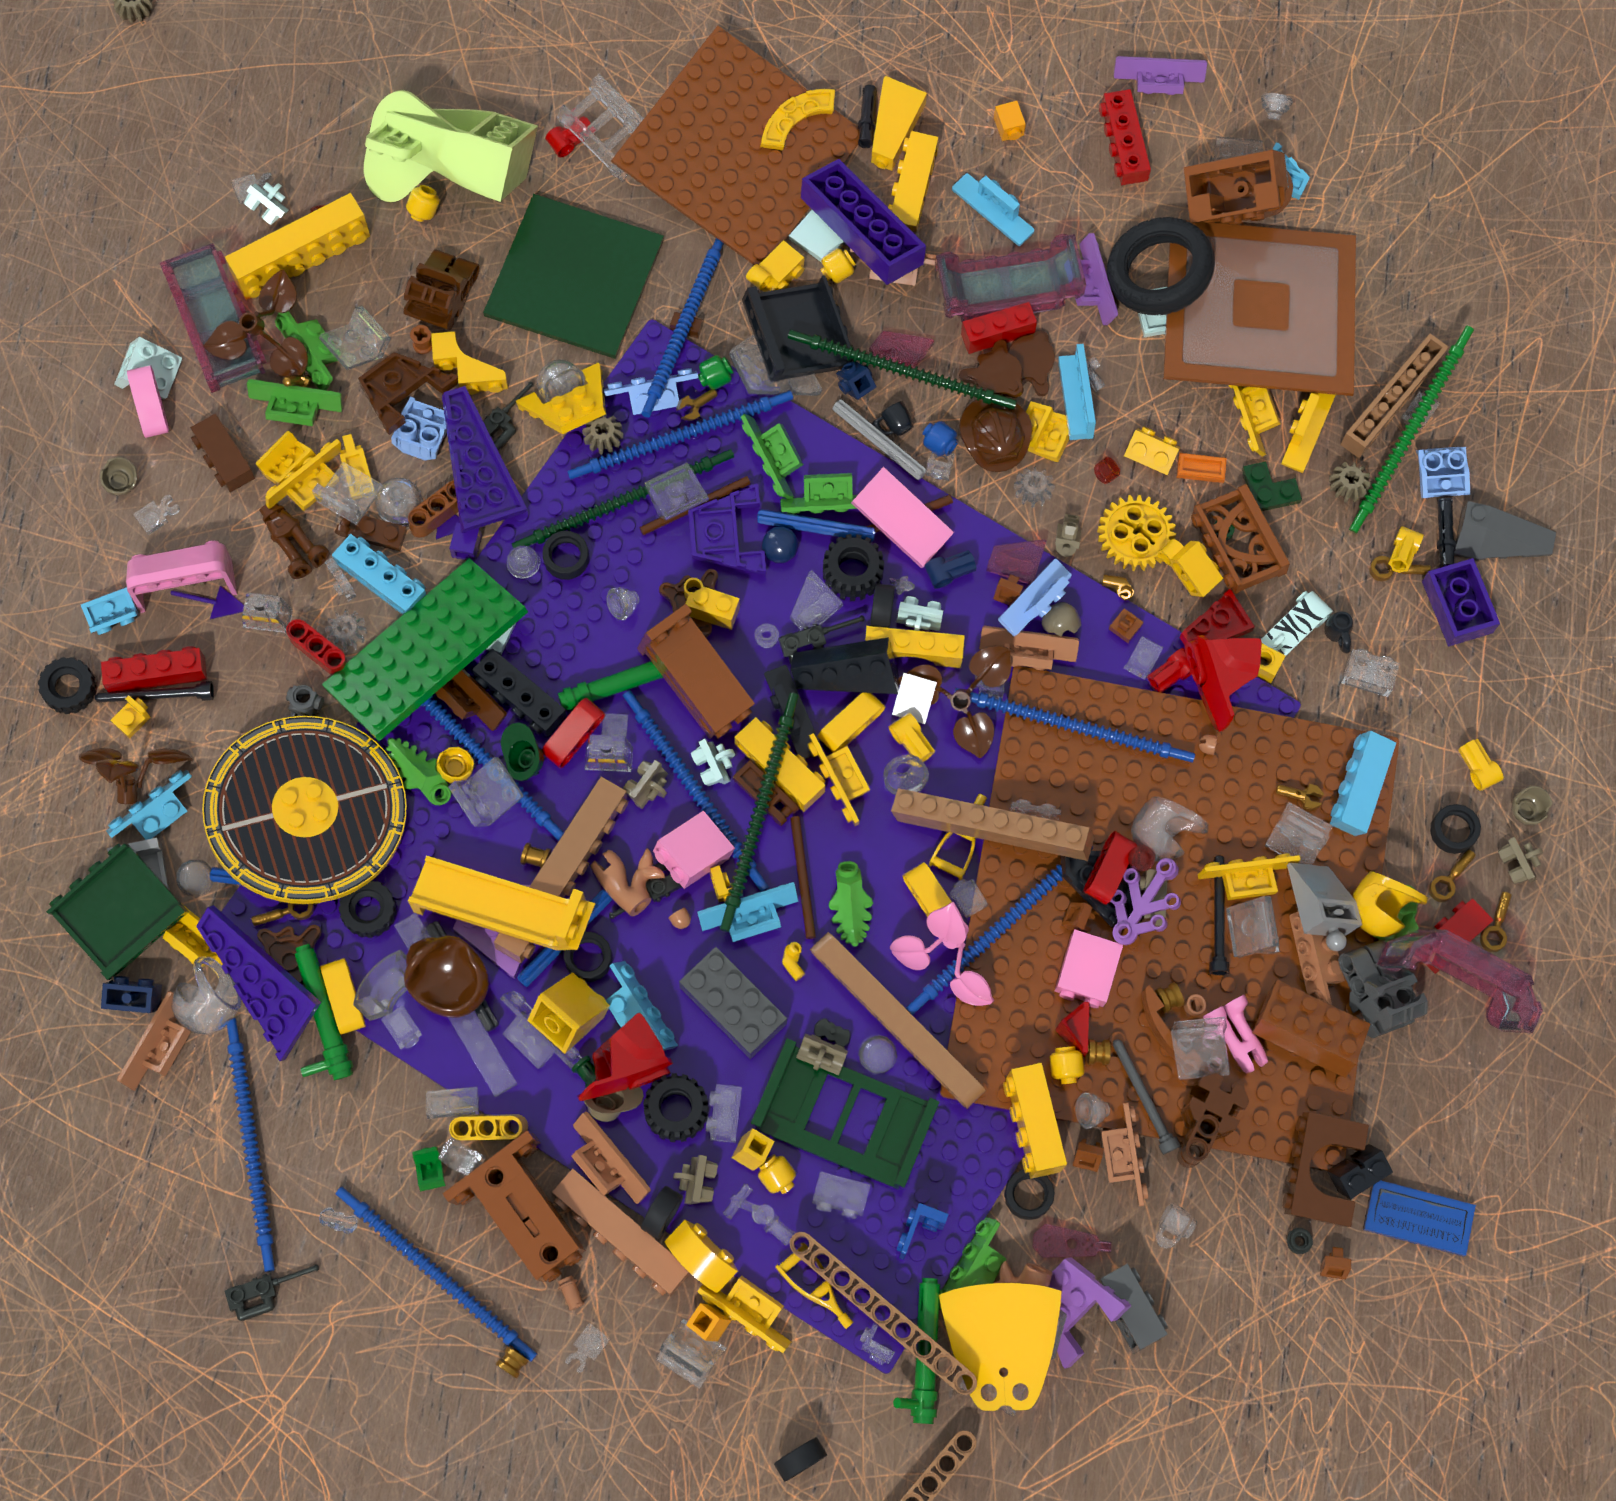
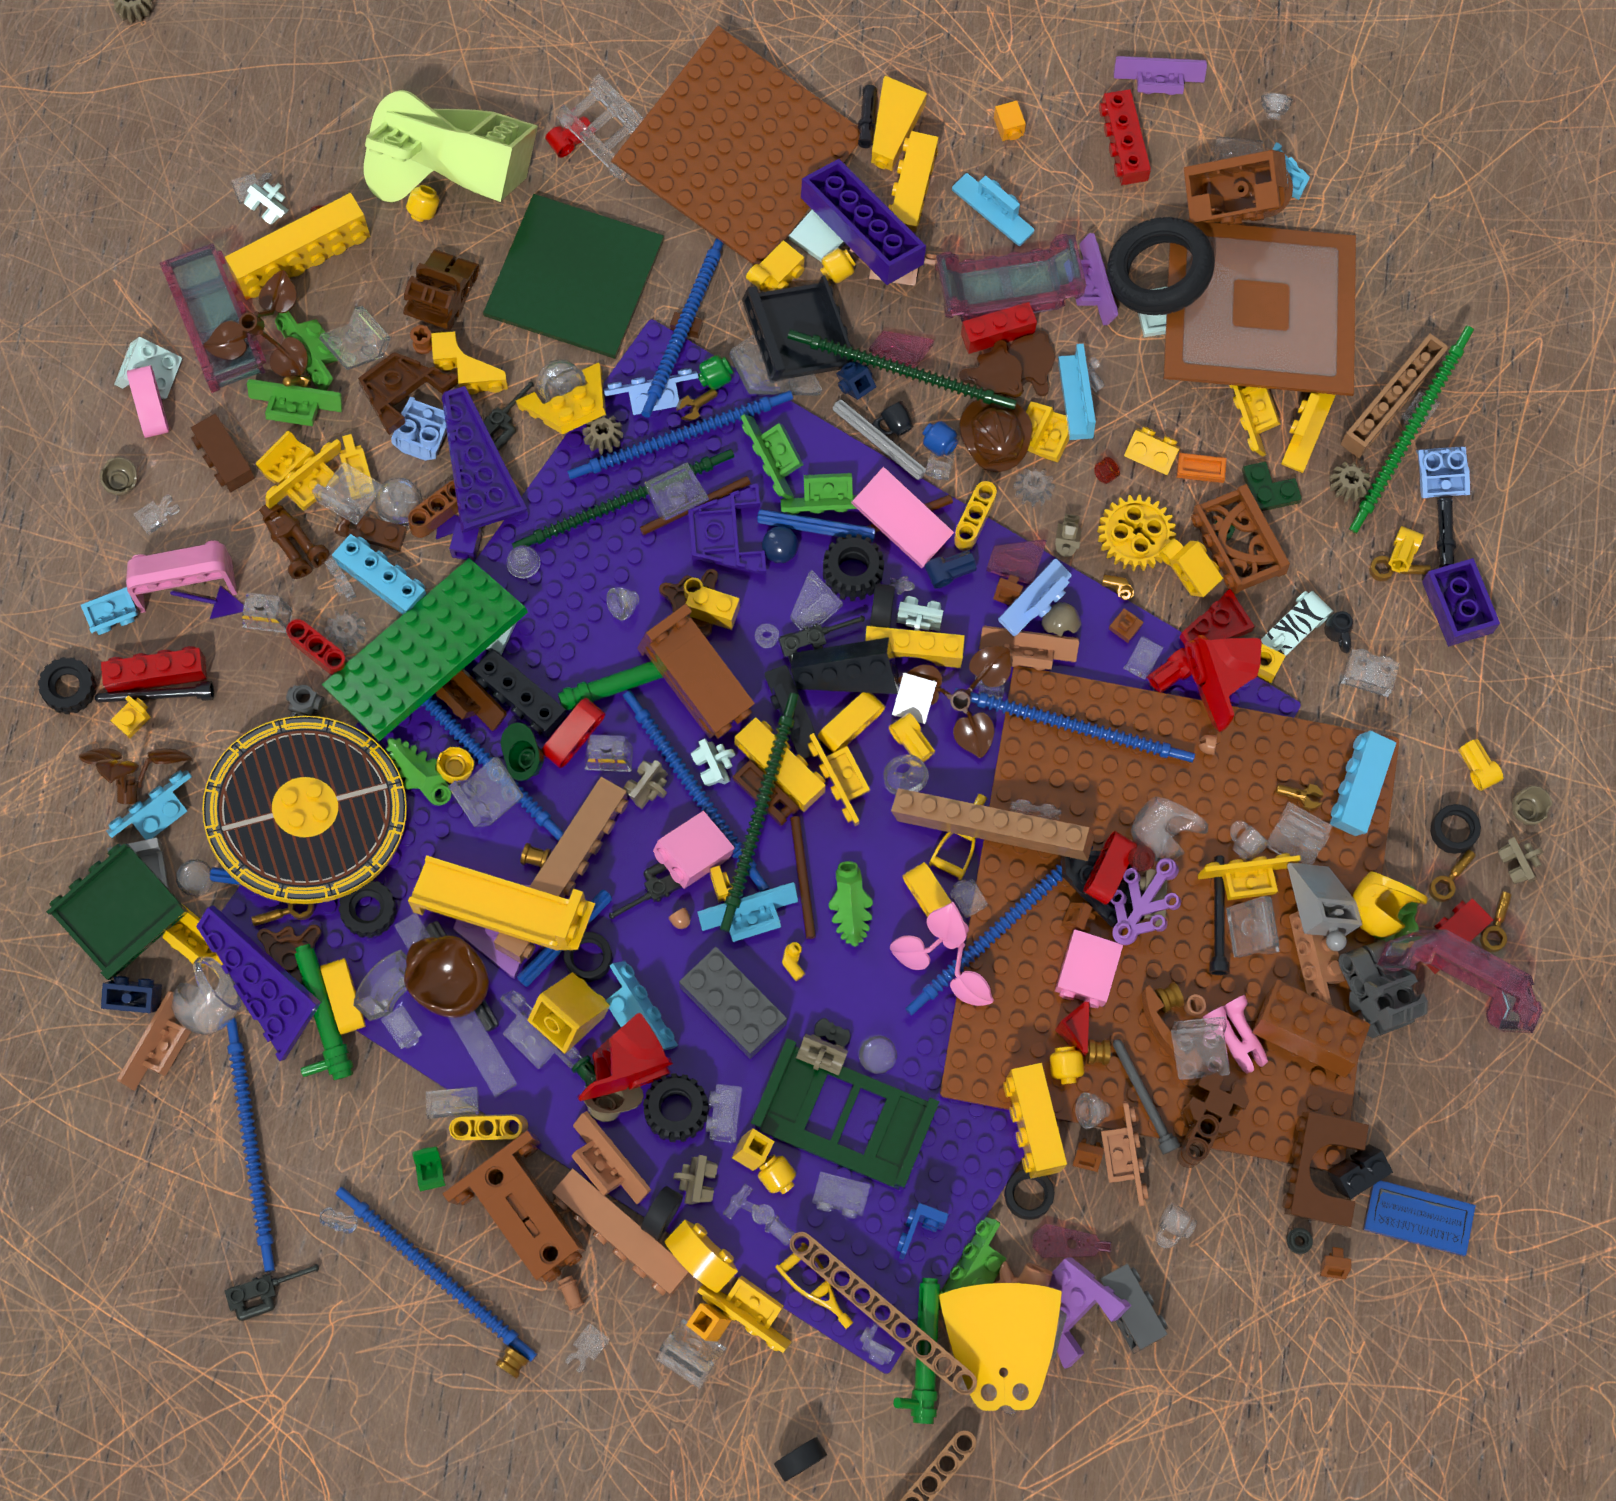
(460, 1157): clear bracket -> none
(565, 572): black tyre -> none
(614, 881): nougat piece -> none
(615, 725): clear plate -> none
(793, 111): yellow tile -> none
(897, 1020): medium nougat beam -> none
(975, 505): none -> yellow beam
(1249, 843): none -> clear piece
(1495, 533): dark grey wedge -> none

